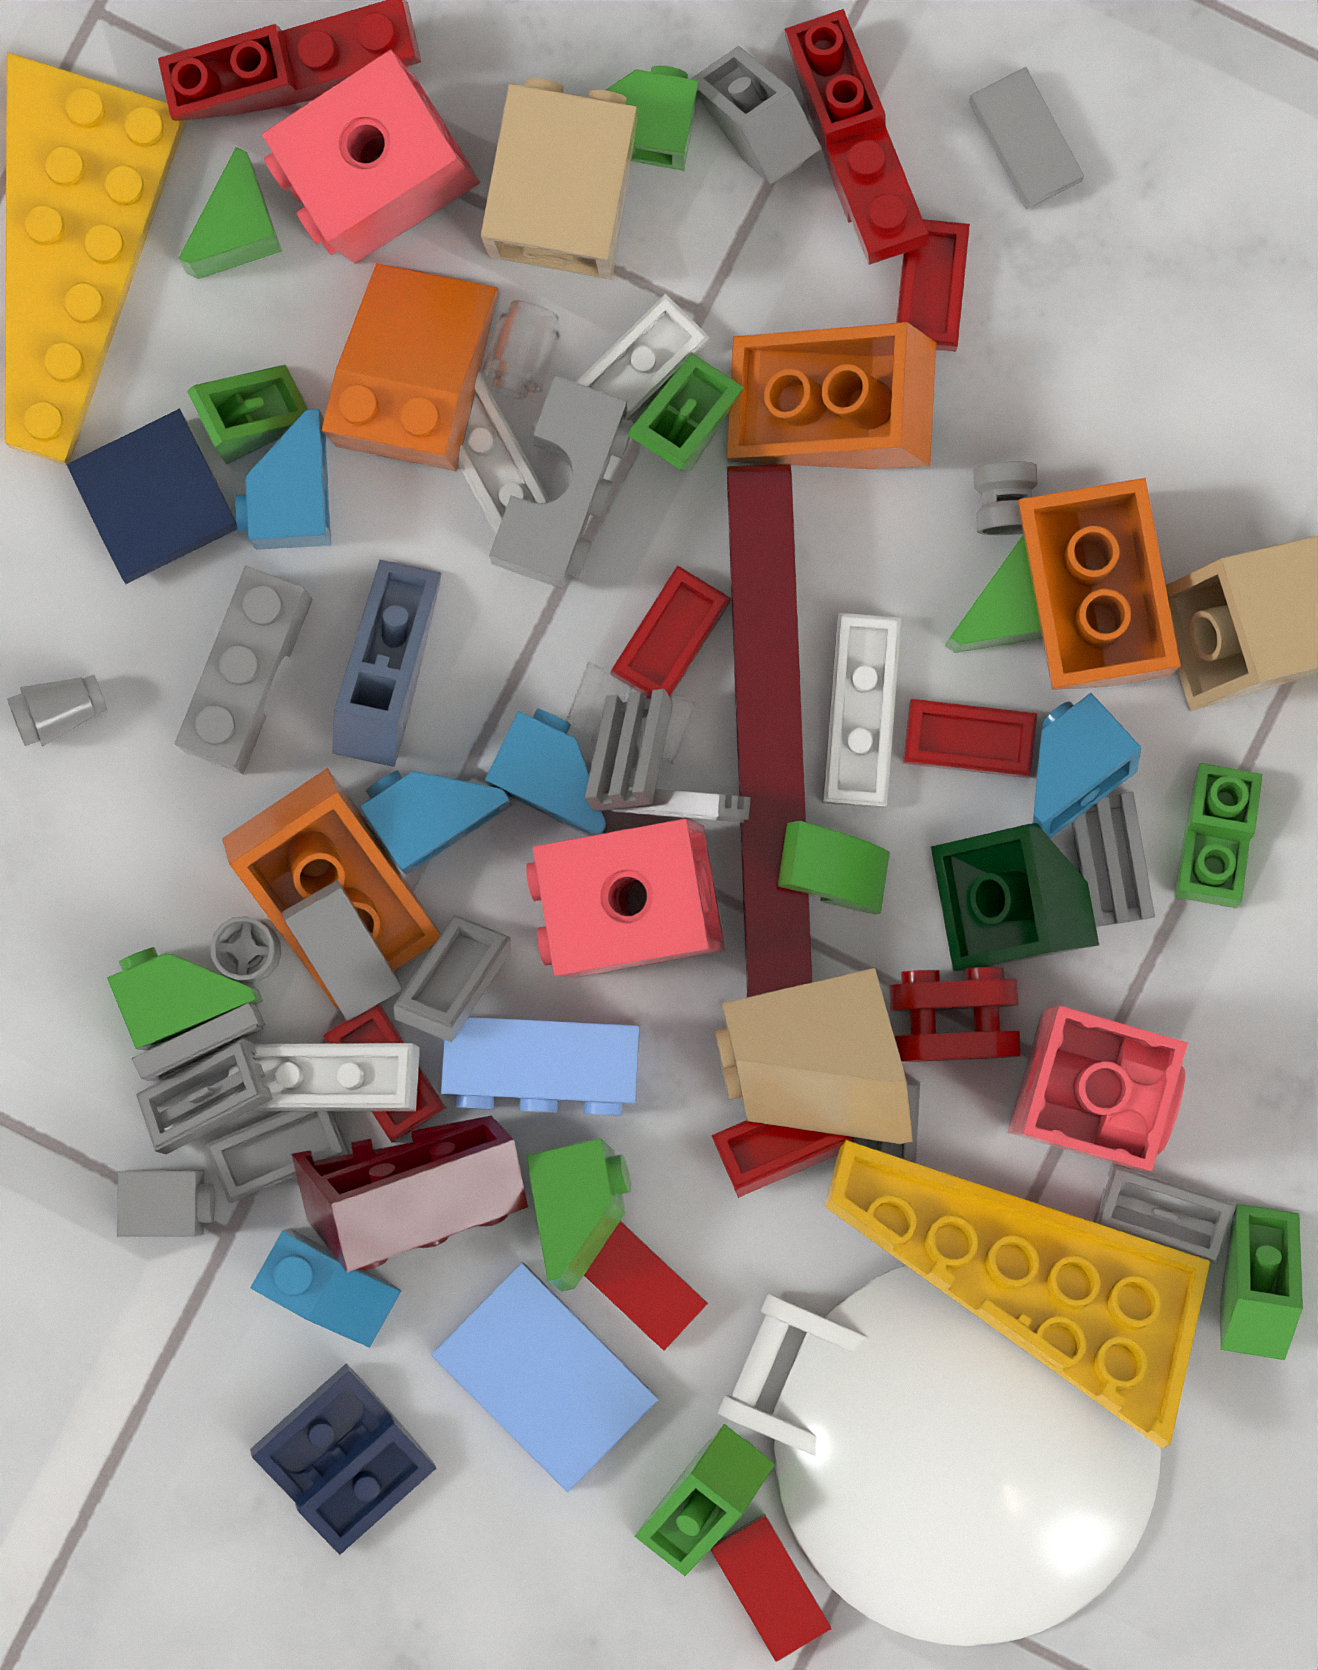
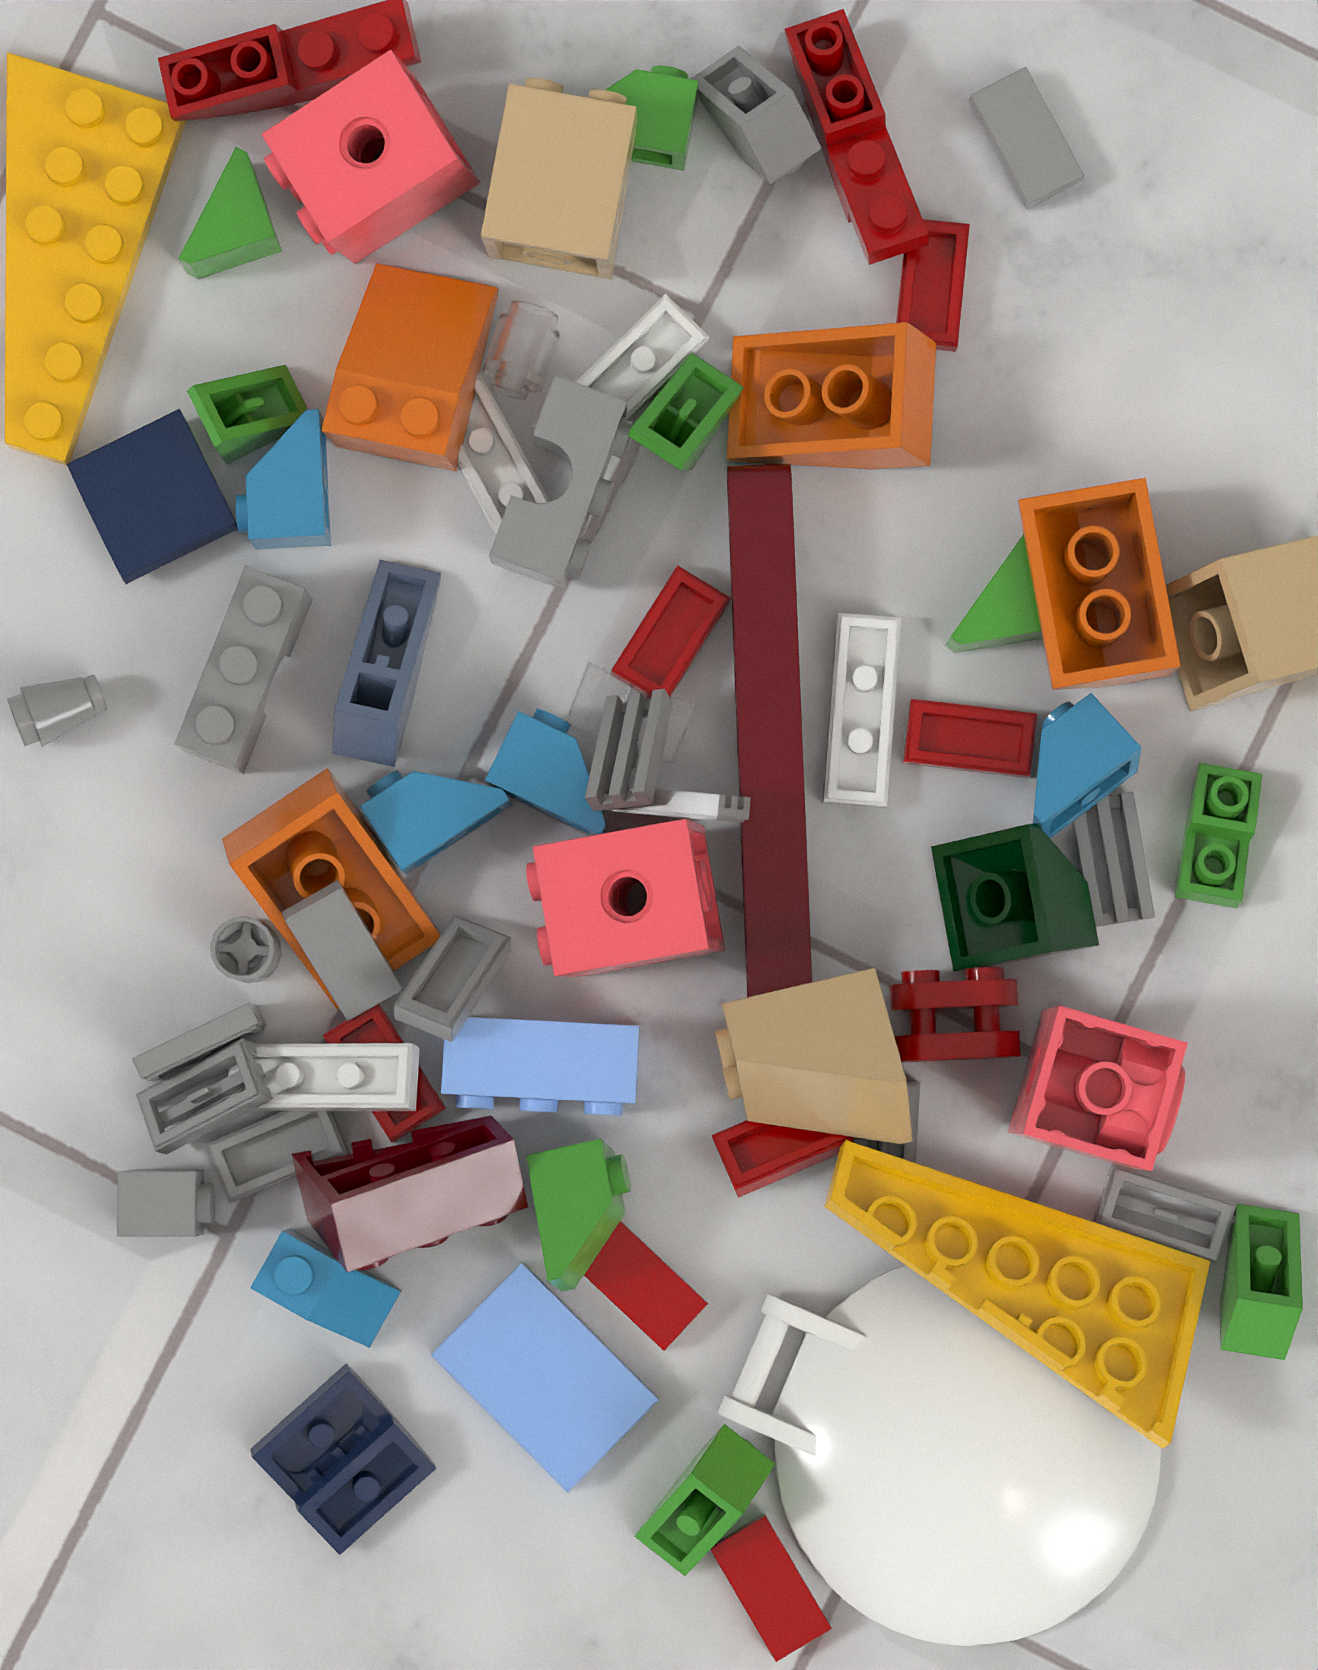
(172, 996): bright green slope -> none
(834, 866): bright green slope -> none
(1000, 489): light grey wheel -> none

